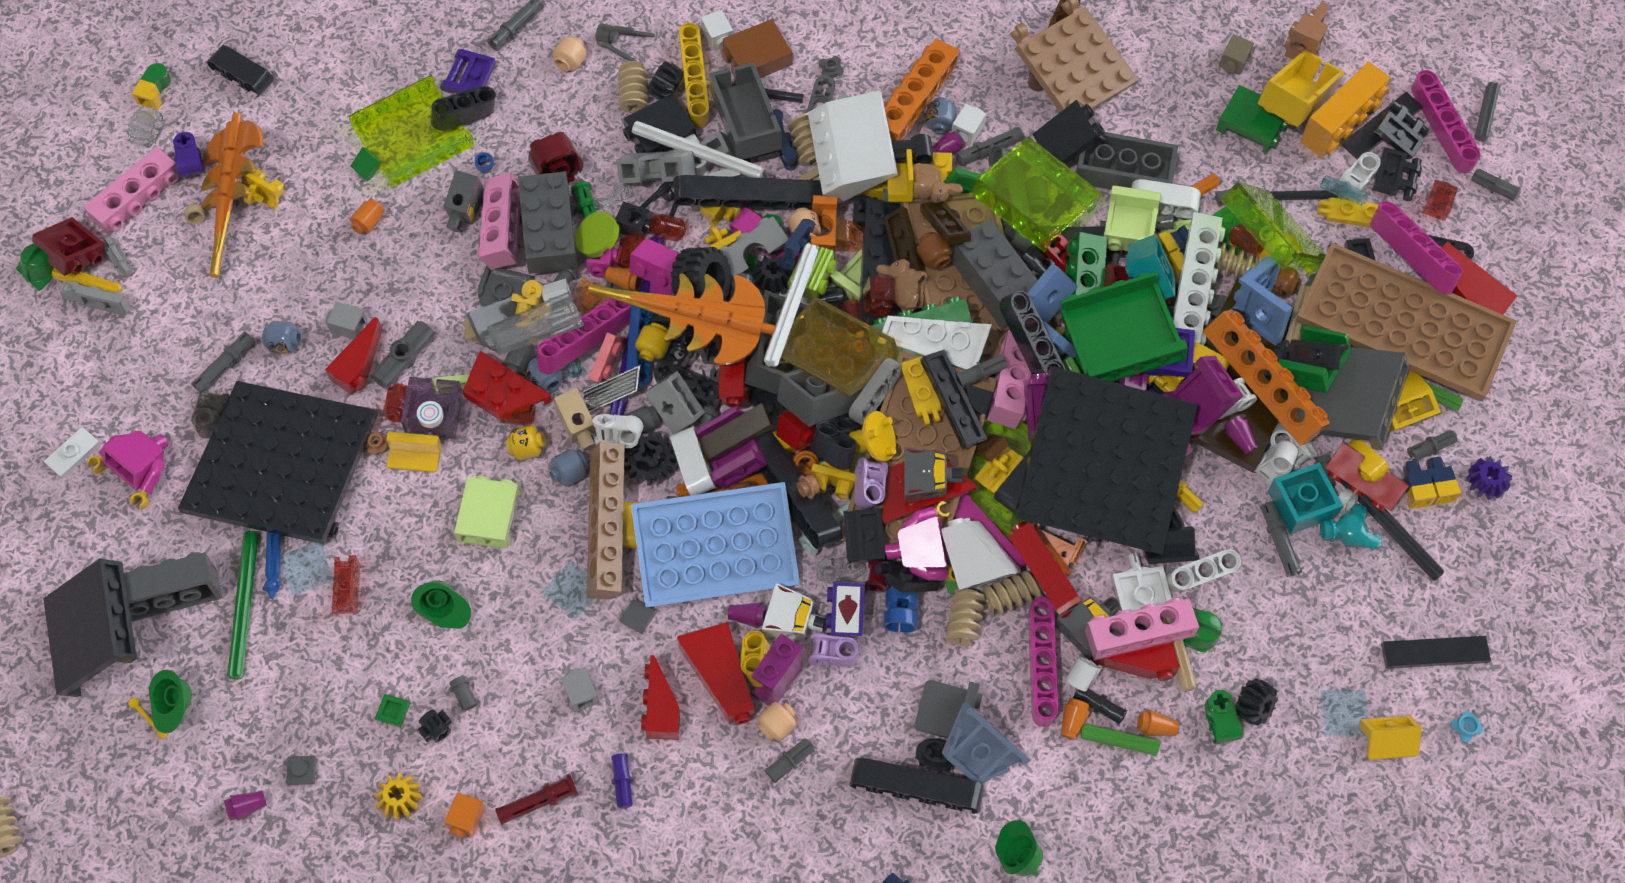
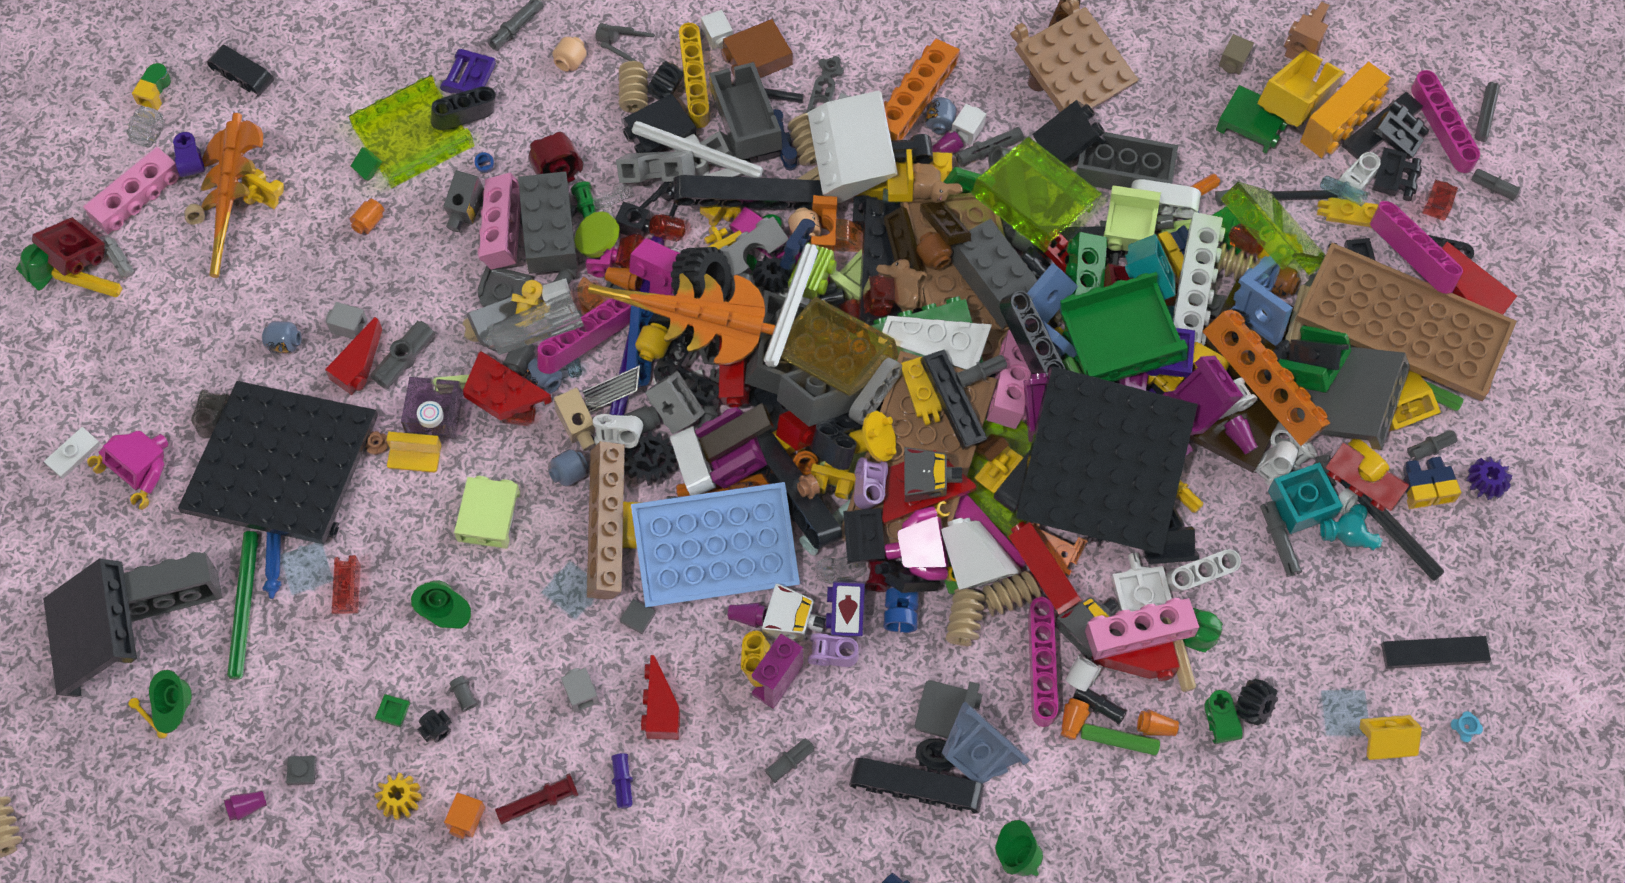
(95, 298): light grey hinge -> none
(223, 362): dark grey pin -> none
(395, 402): clear red brick -> none
(525, 442): yellow head -> none
(607, 357): coral wing -> none
(718, 667): red slope -> none
(777, 721): light nougat head -> none
(979, 399): black tile -> none

